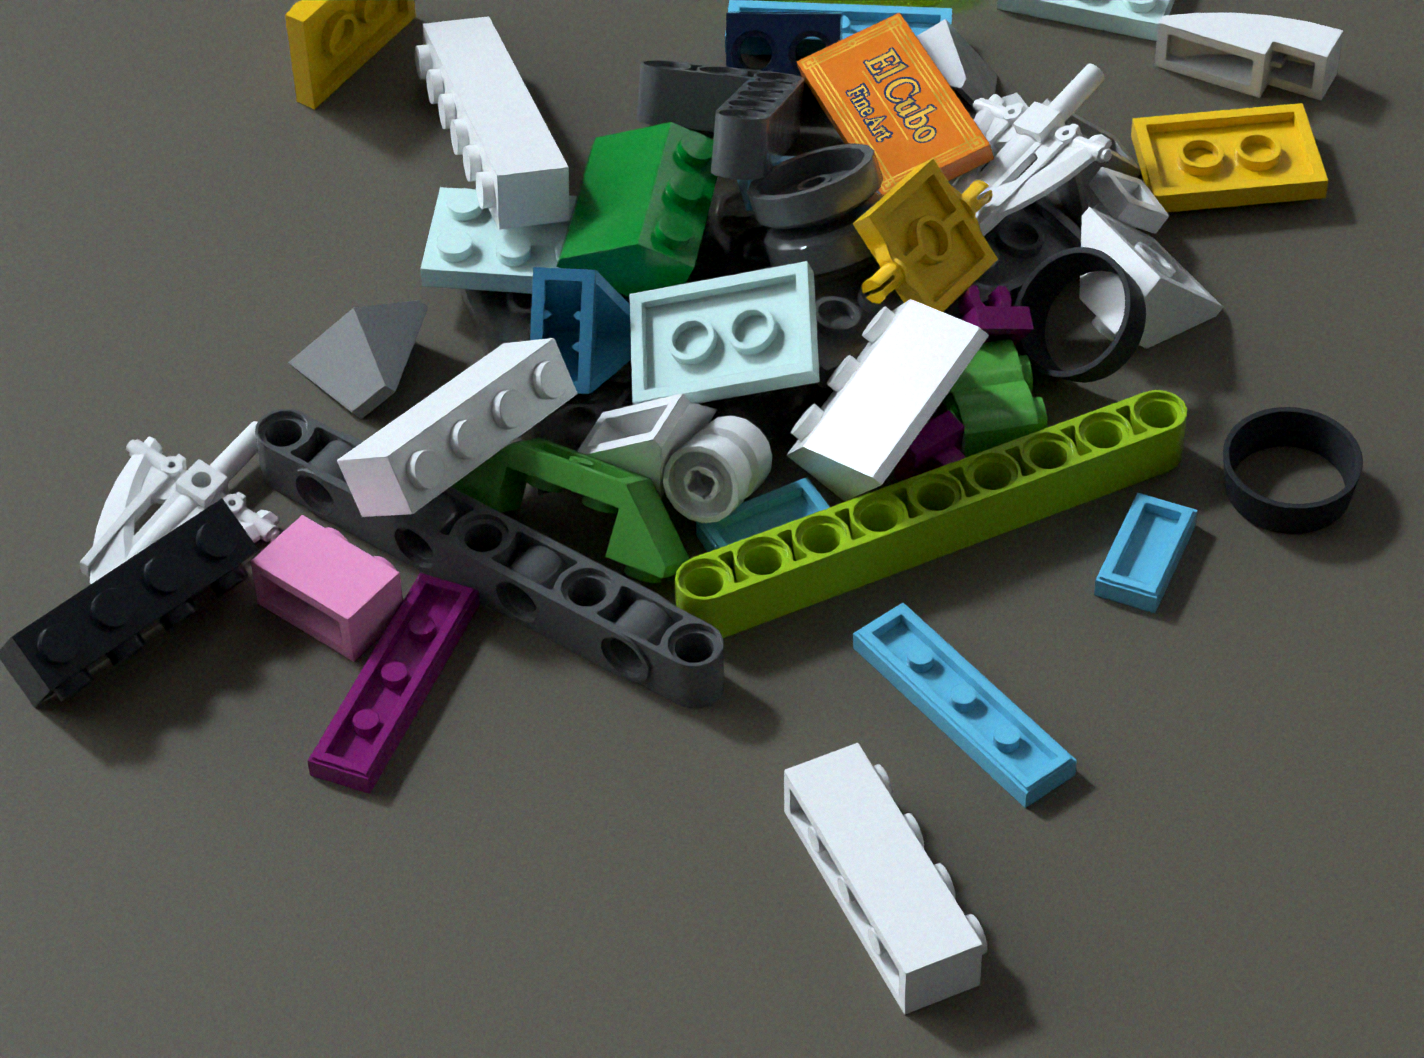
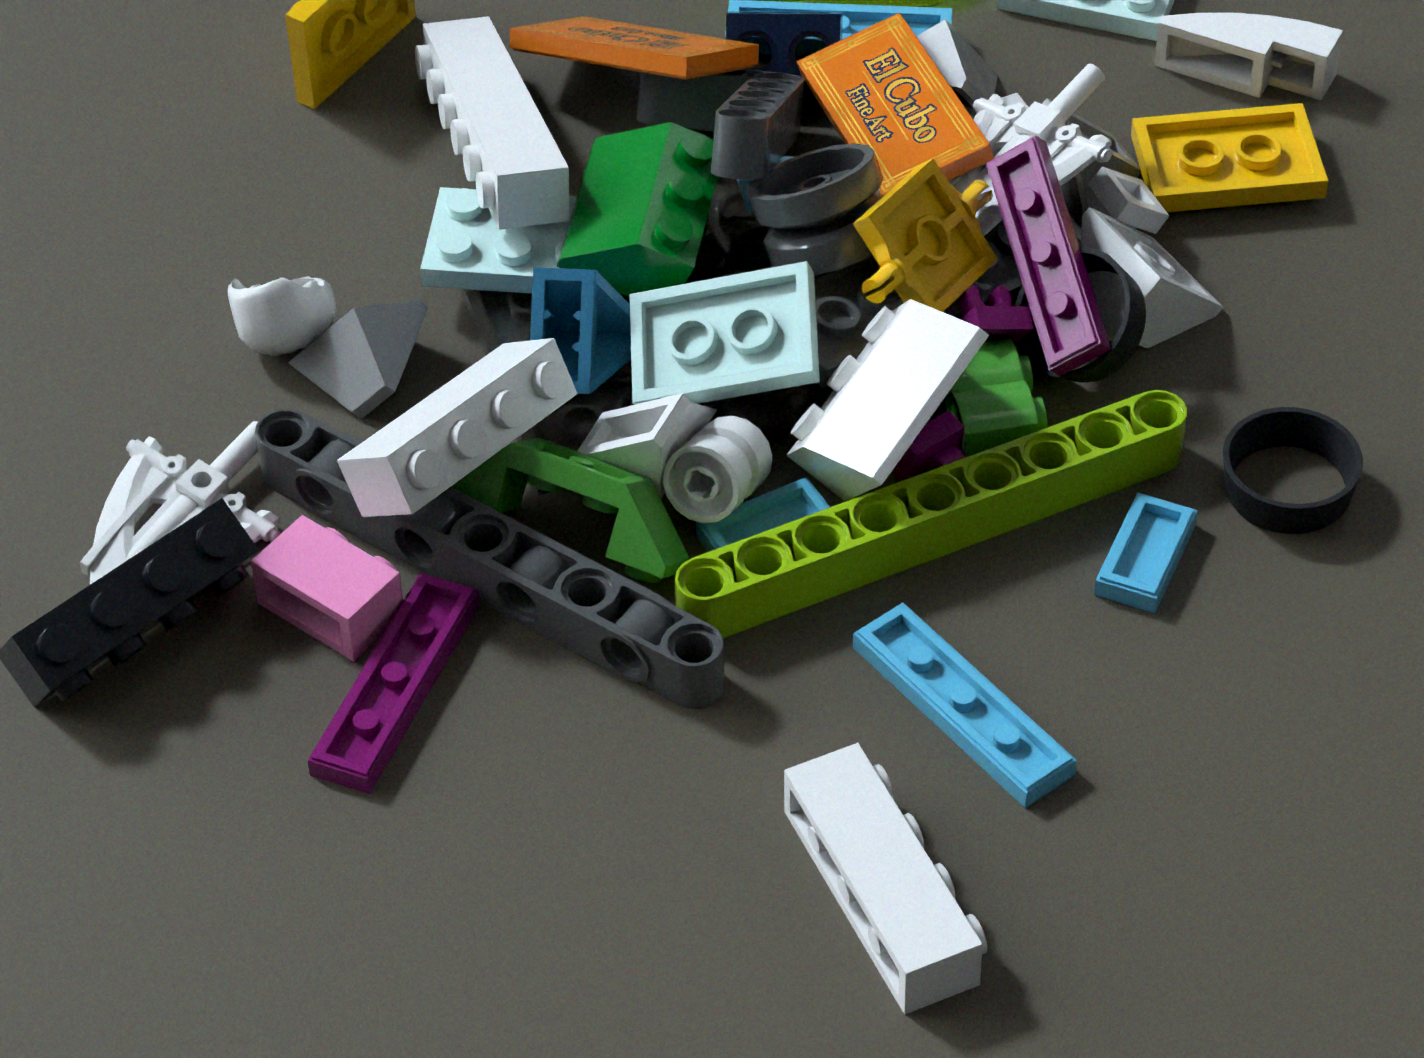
(282, 313): none -> white hair
(634, 47): none -> orange tile
(1048, 256): none -> magenta tile

